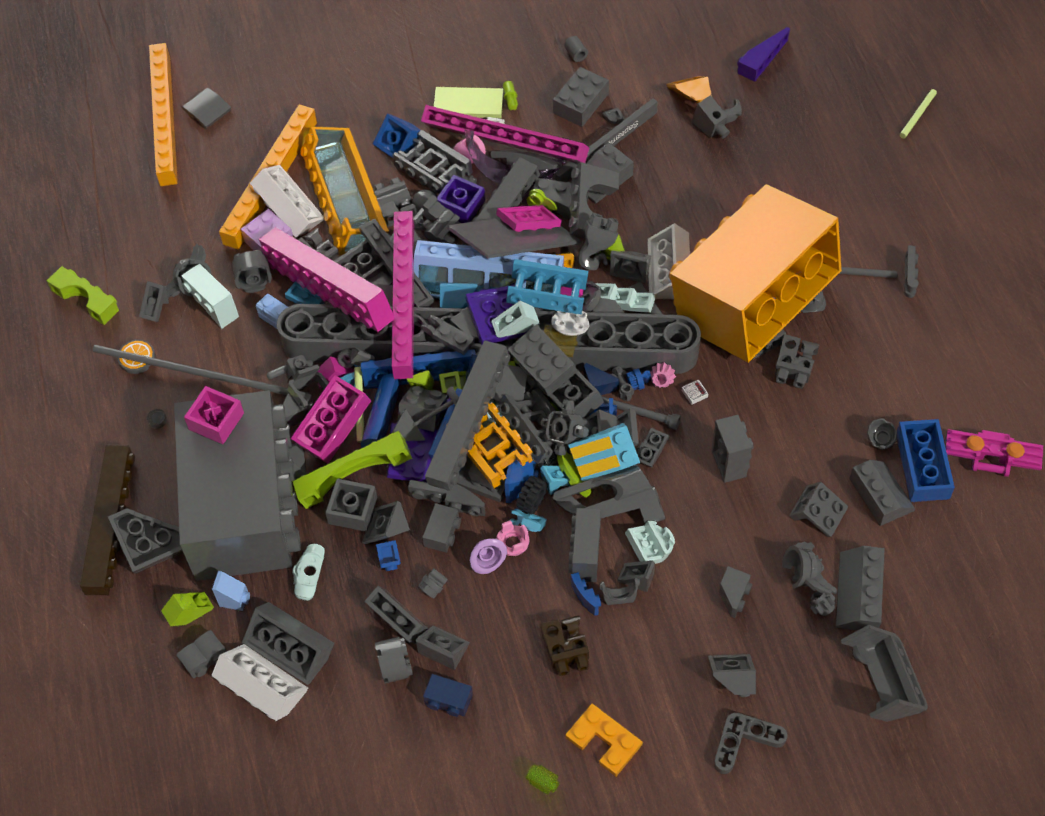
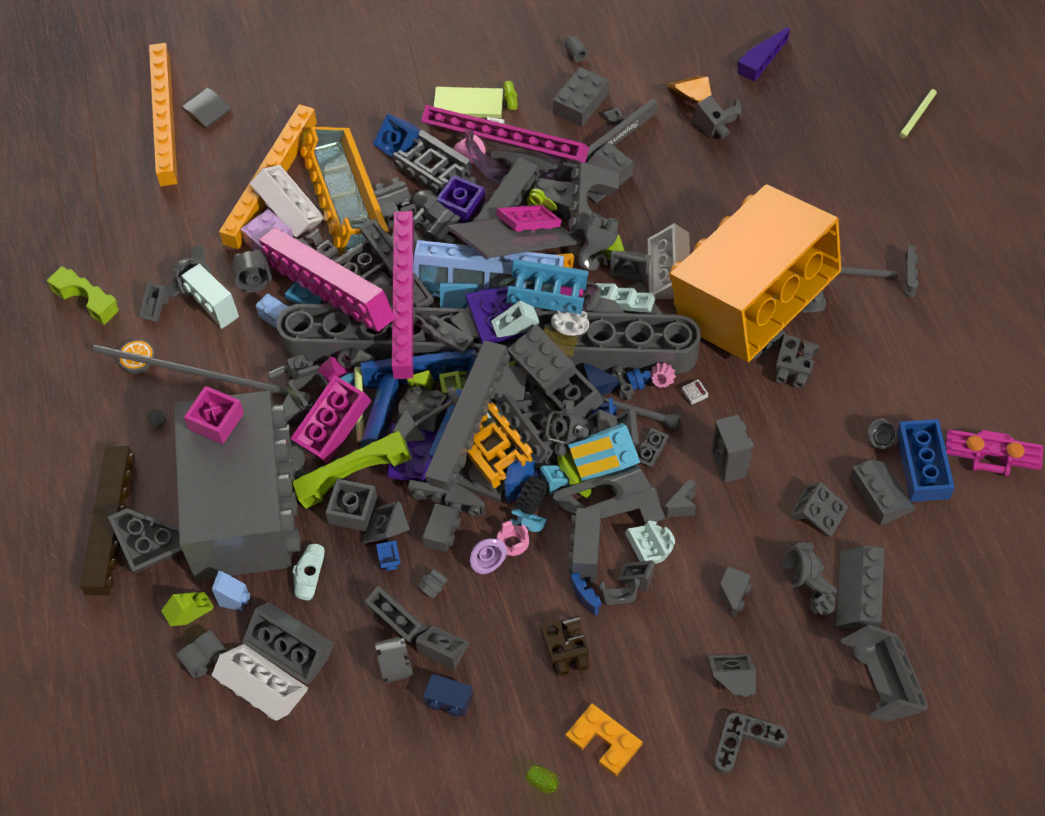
(681, 502): none -> dark grey slope

